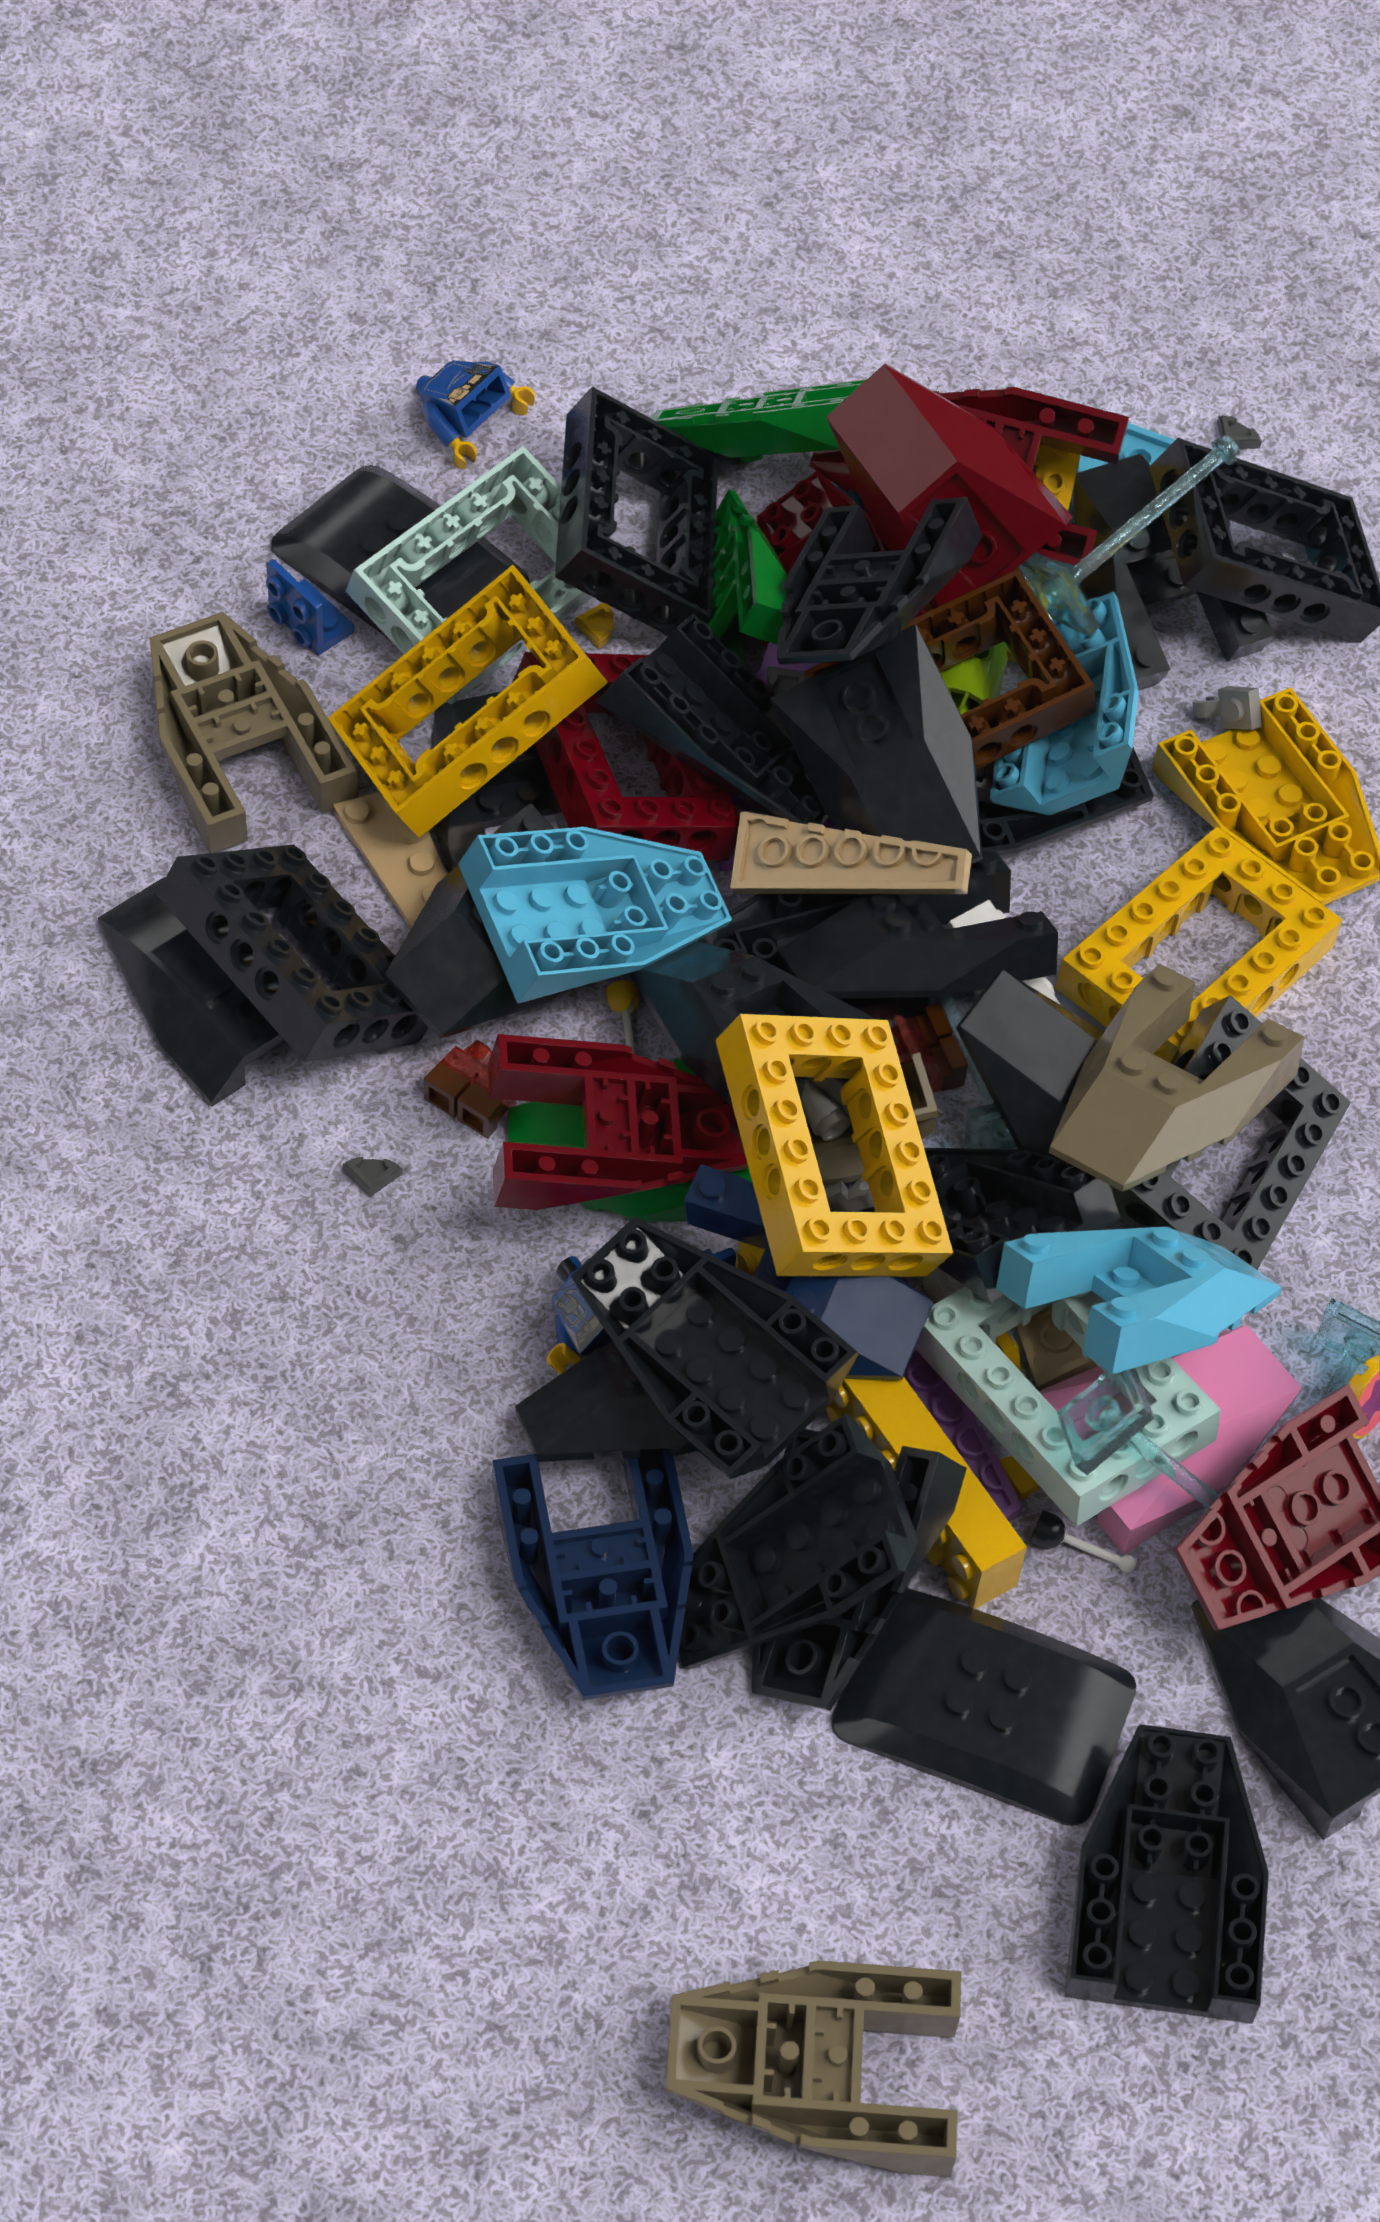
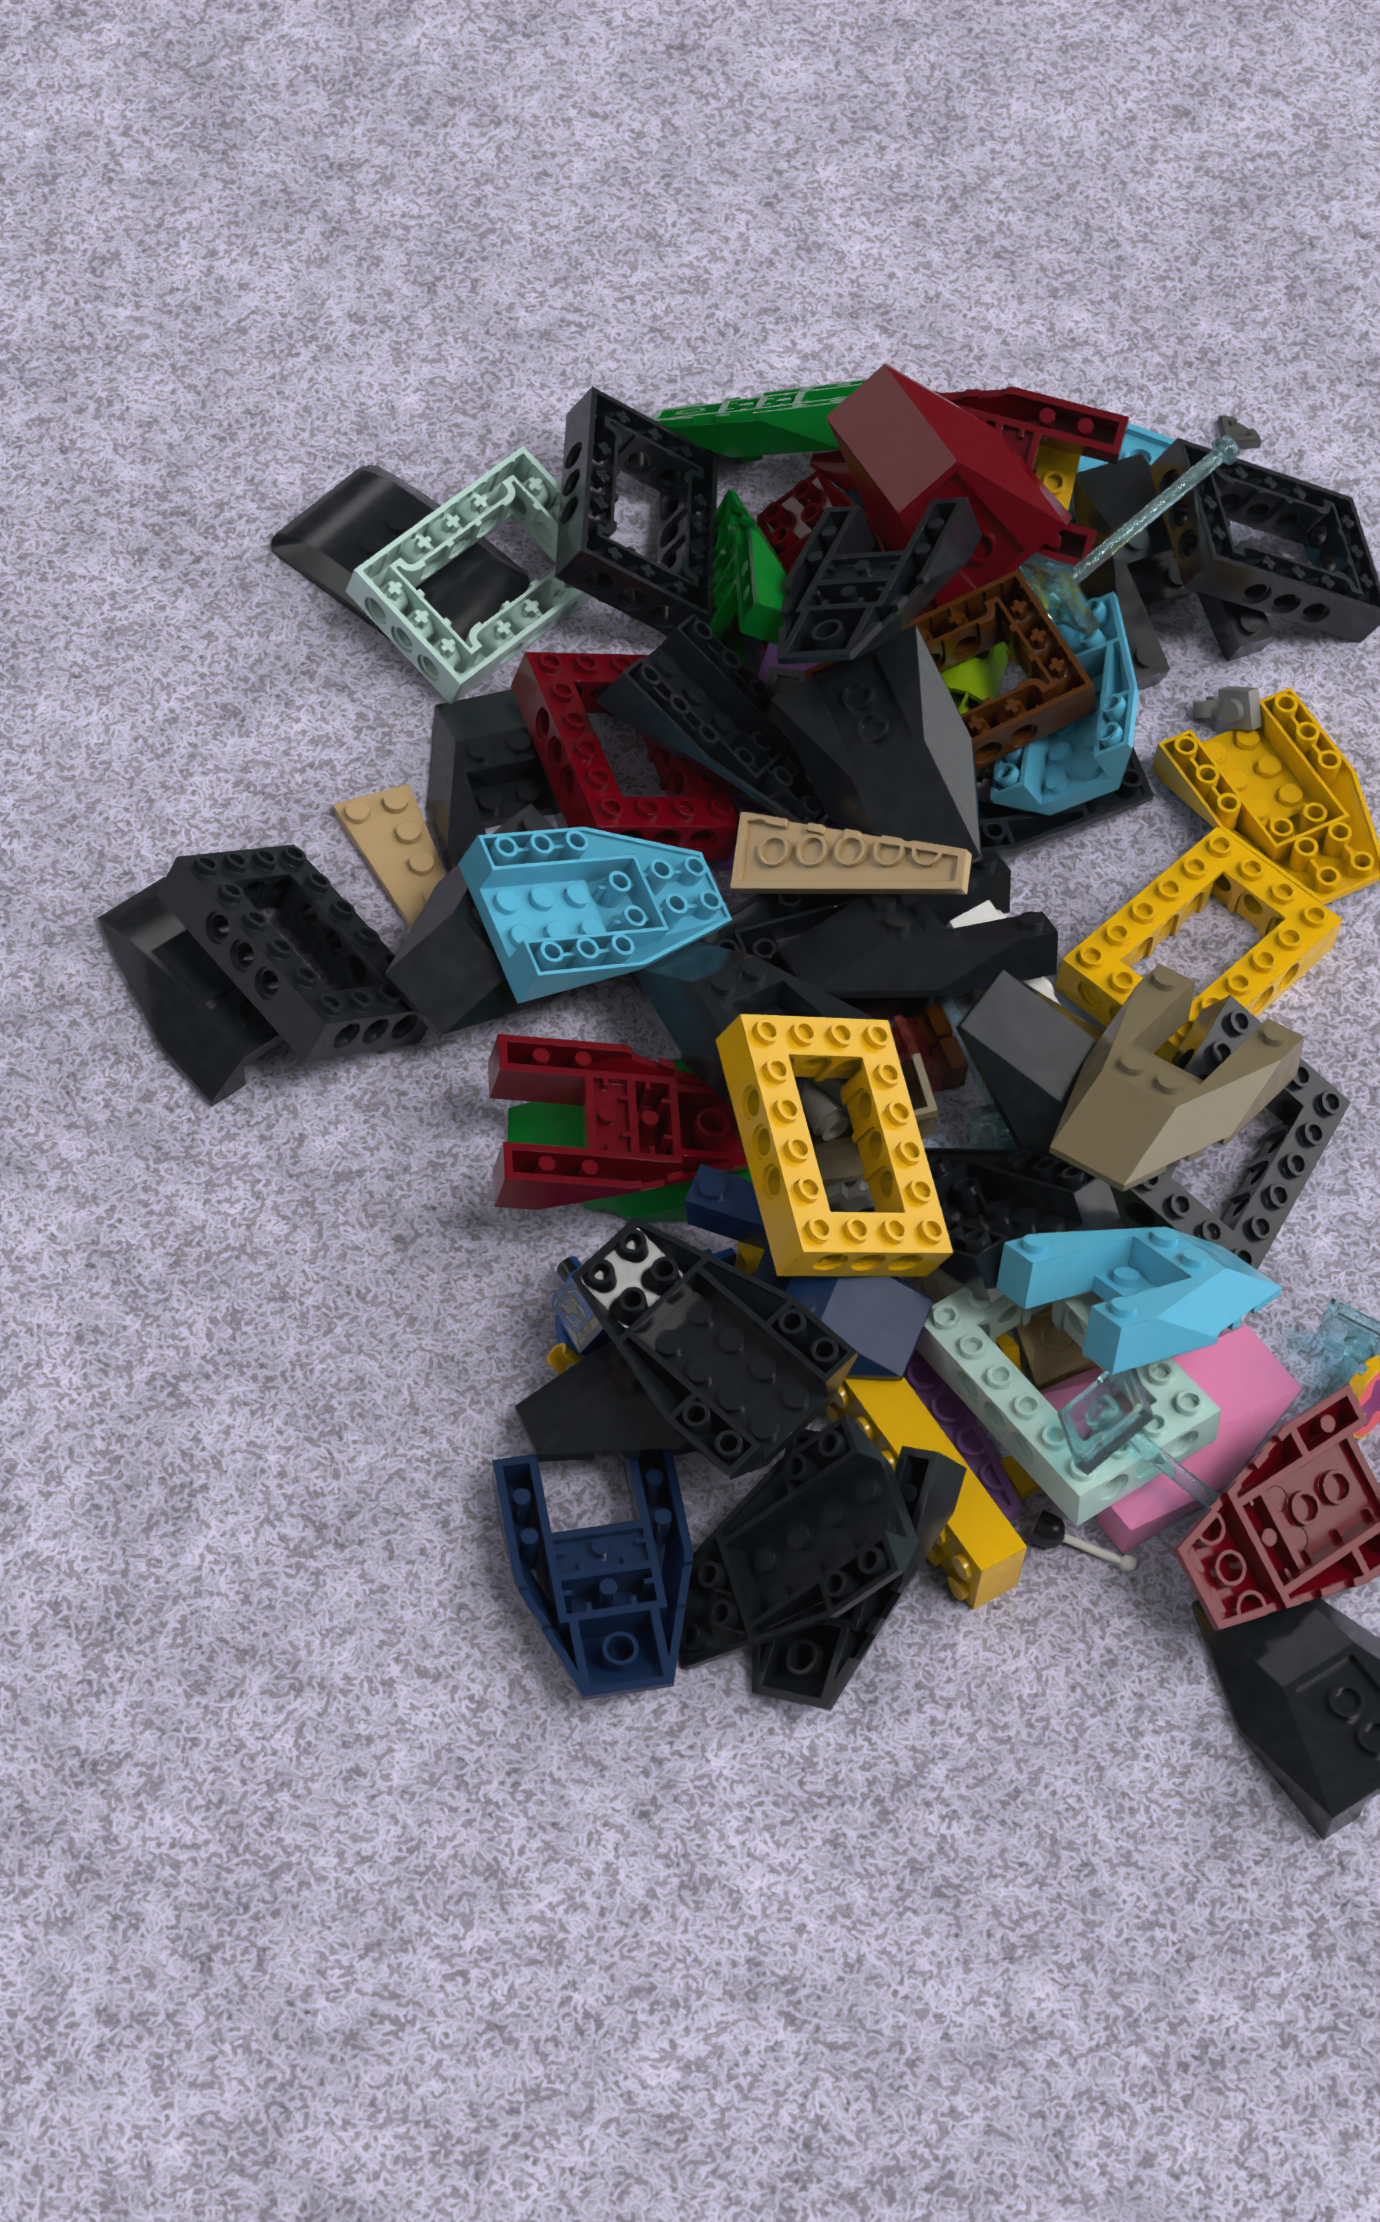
(229, 696): dark tan wedge -> none
(304, 611): blue bracket -> none
(372, 1174): dark grey tile -> none
(436, 671): yellow brick -> none
(462, 1087): reddish brown hips -> none
(463, 398): blue torso -> none
(597, 624): yellow tile -> none
(624, 999): yellow hinge -> none
(790, 2058): dark tan wedge -> none
(988, 1707): black wedge -> none
(1172, 1884): black wedge -> none

